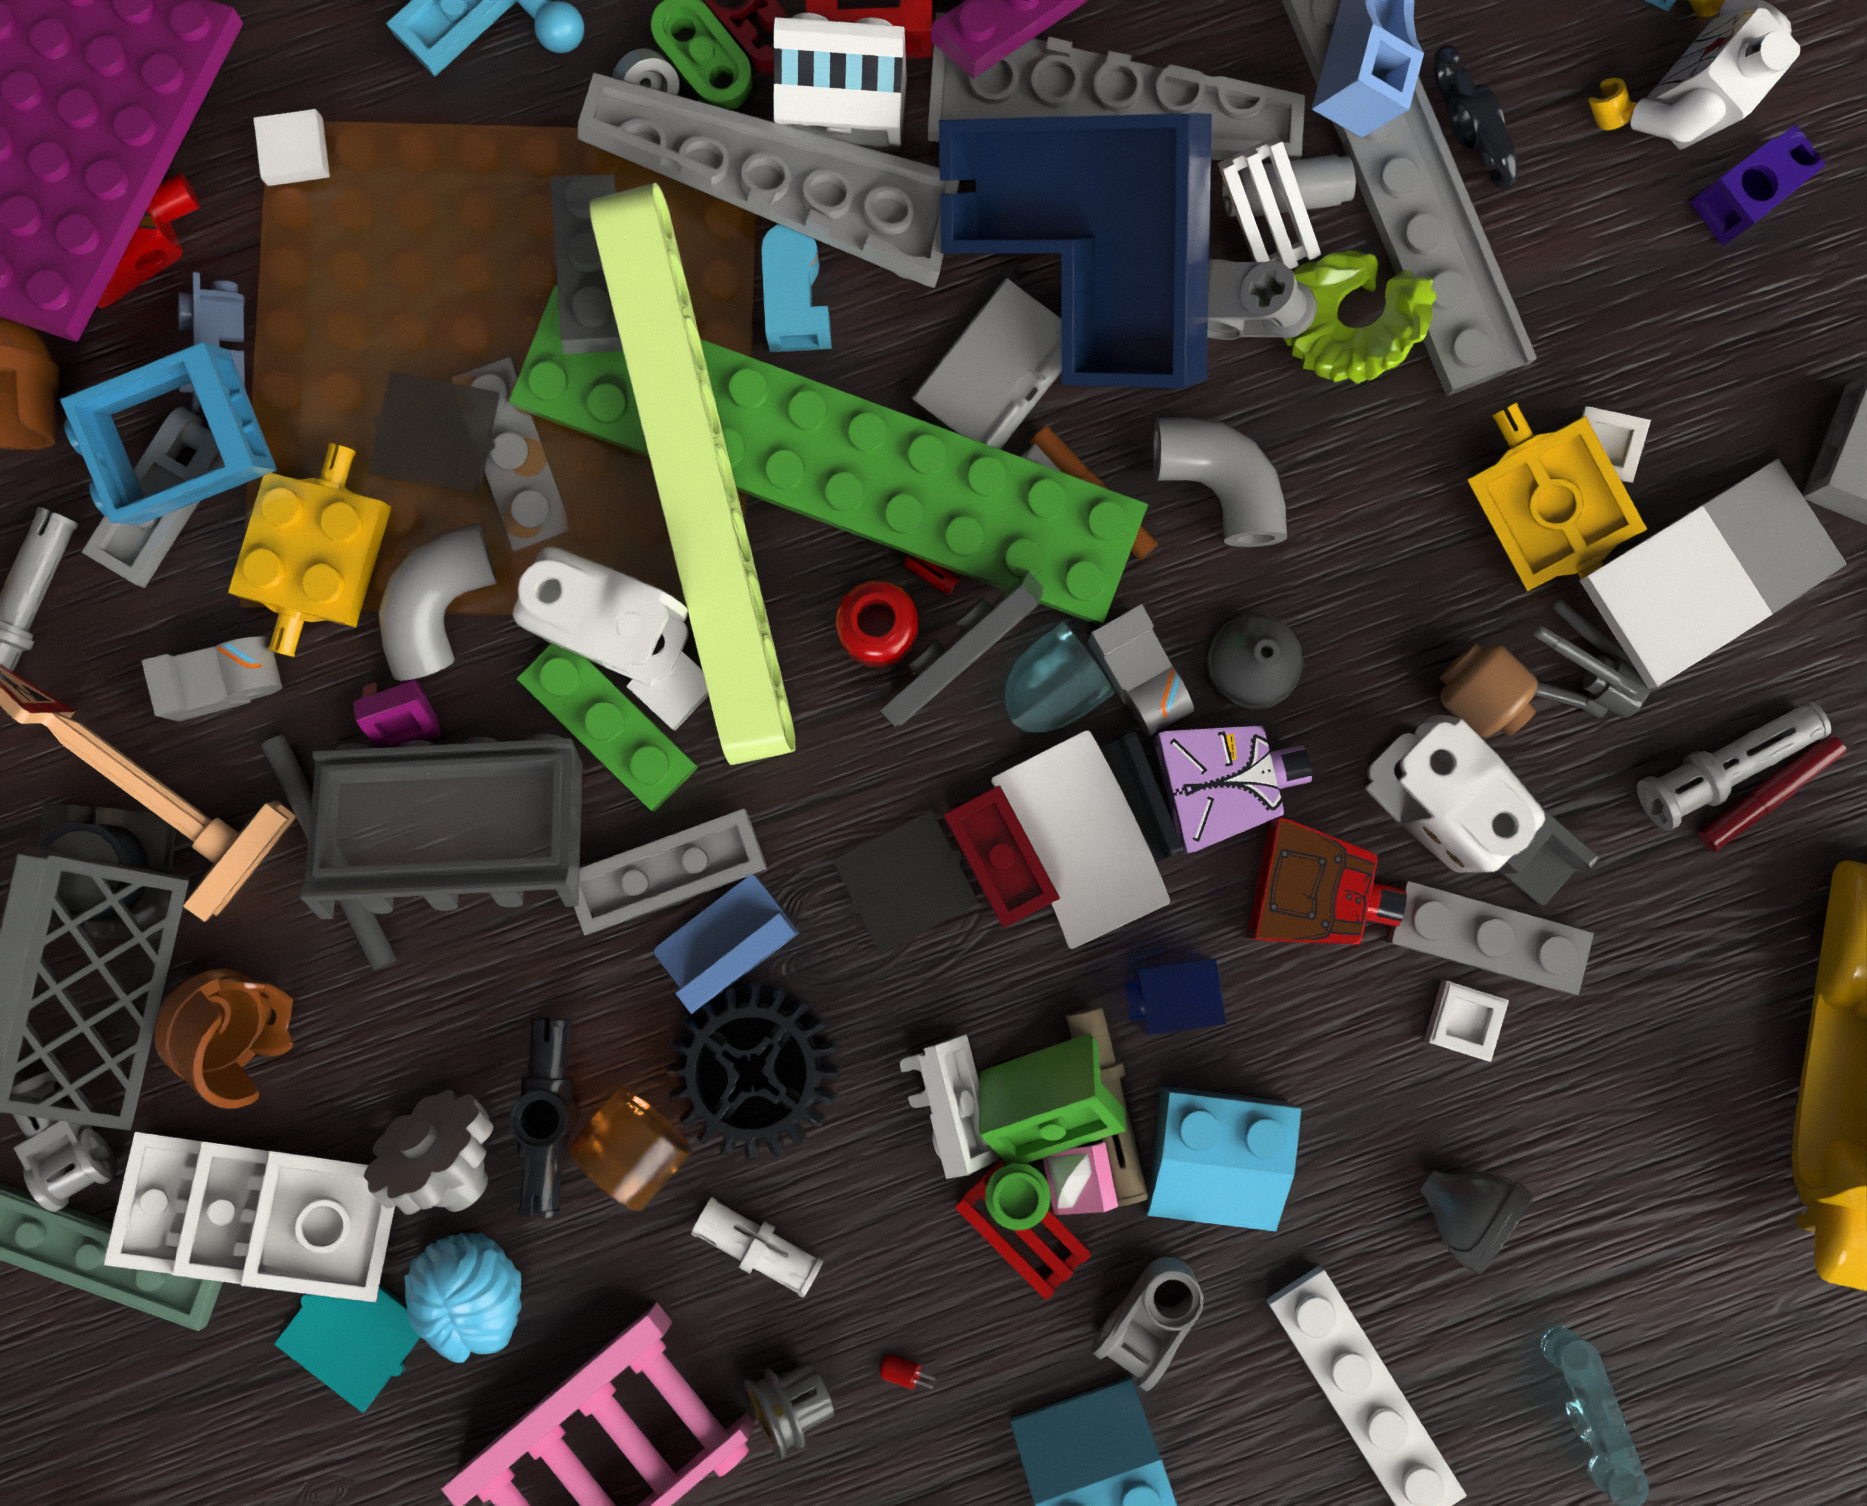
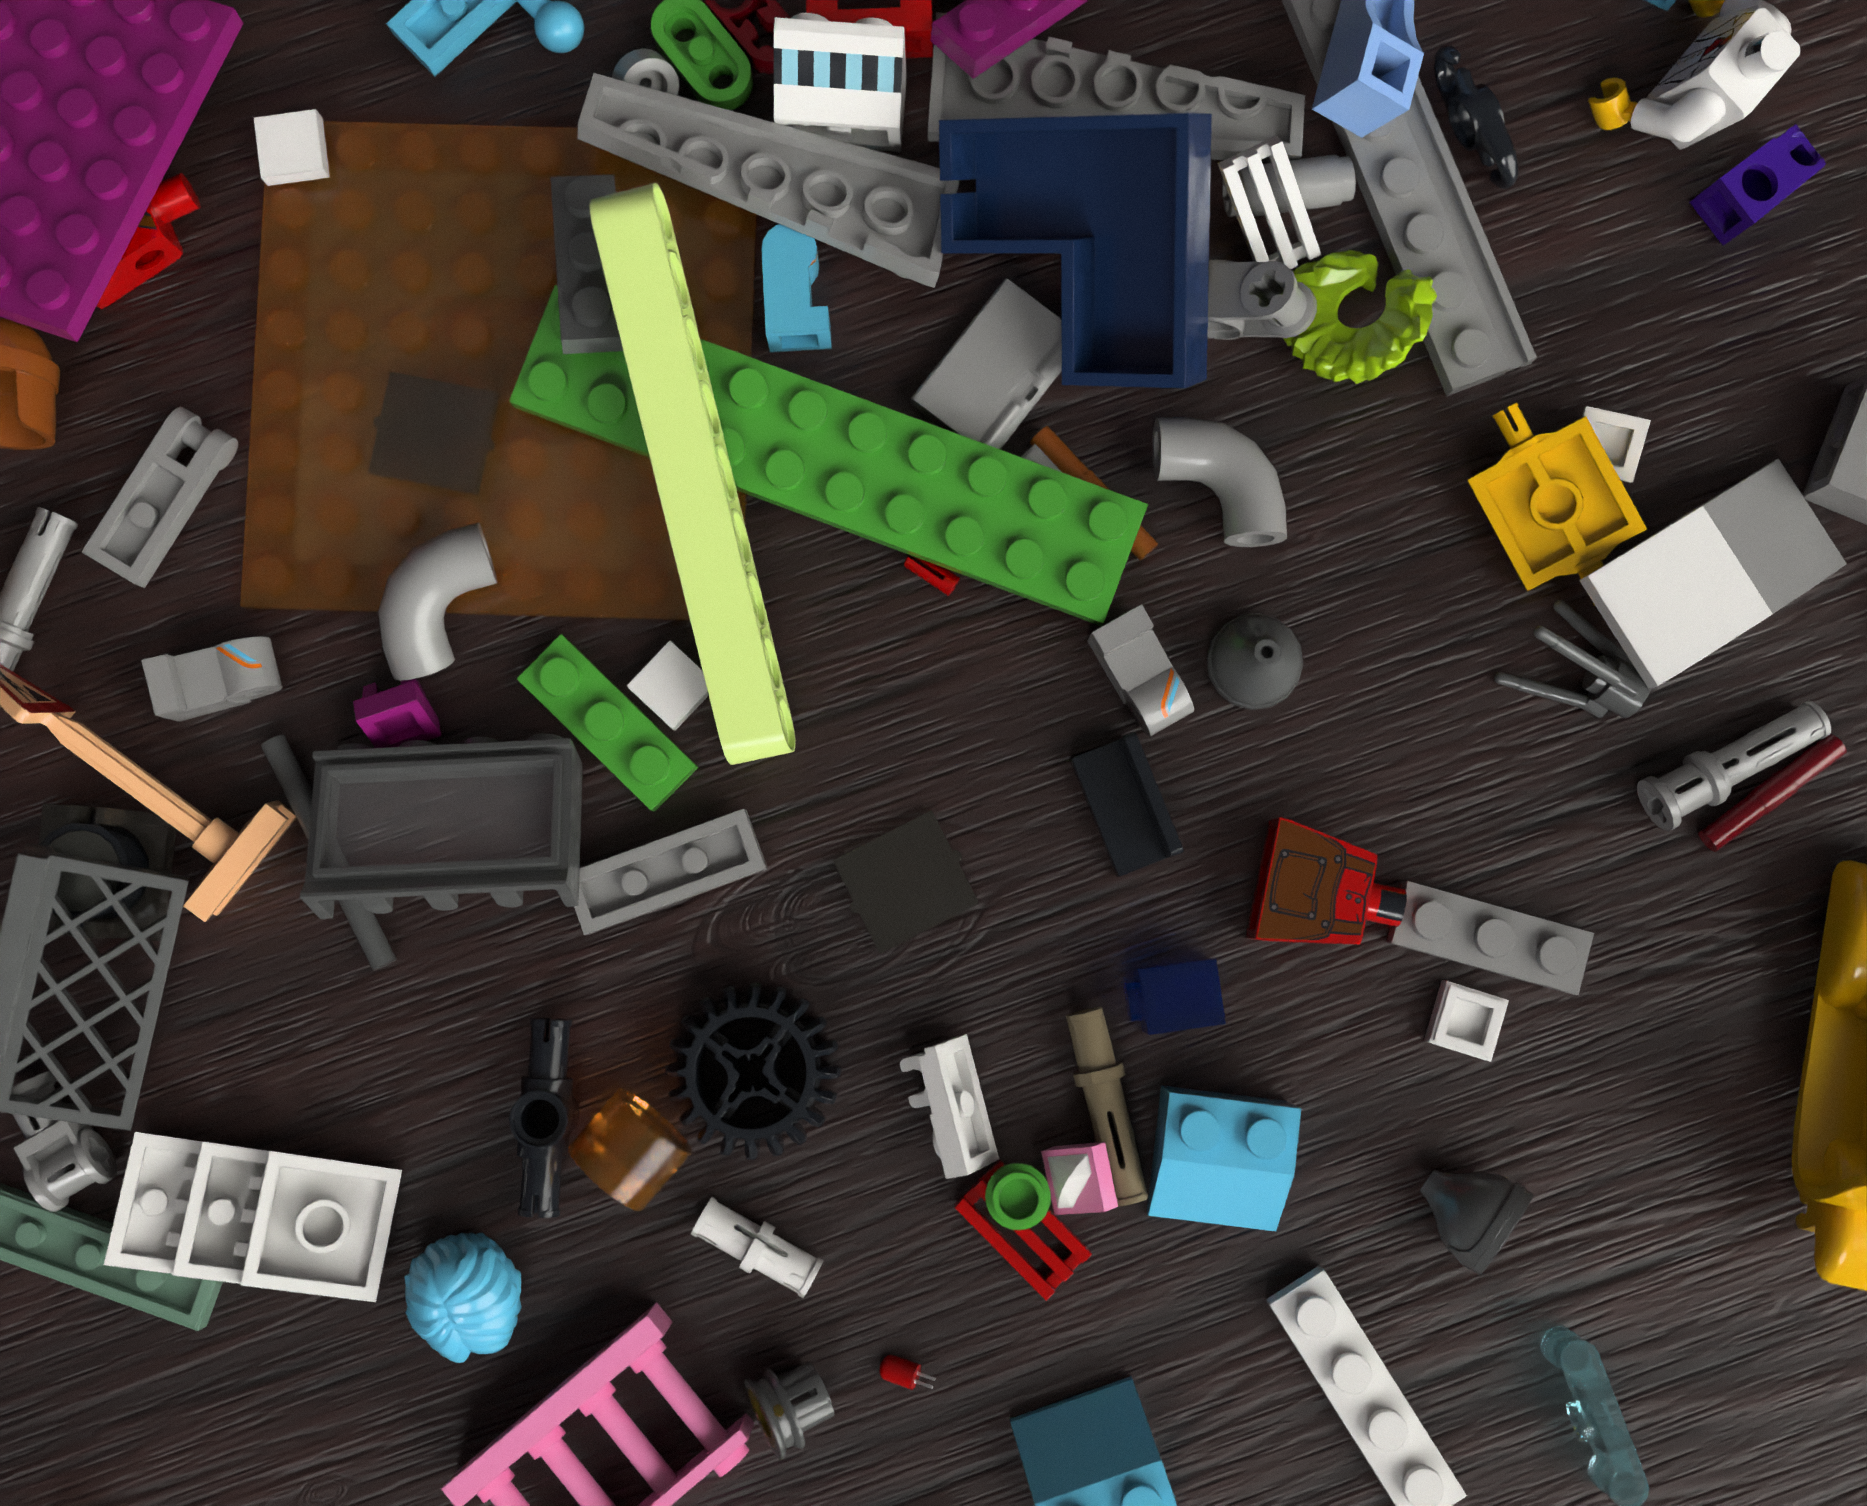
(212, 318): sand blue hinge -> none
(216, 1026): dark orange helmet -> none
(225, 408): dark azure window -> none
(310, 549): yellow plate -> none
(351, 1343): teal piece -> none
(432, 1156): light grey plant -> none
(534, 498): light grey plate -> none
(601, 615): white piece -> none
(724, 942): medium blue panel -> none
(877, 623): red head -> none
(980, 629): dark grey plate -> none
(1001, 856): dark red plate -> none
(1047, 1102): bright green panel -> none
(1054, 683): clear light blue brick -> none
(1084, 838): white sticker -> none
(1145, 1333): light grey piece -> none
(1224, 781): lavender torso -> none
(1455, 796): white piece -> none
(1489, 690): medium nougat head -> none
(1547, 861): dark grey panel -> none

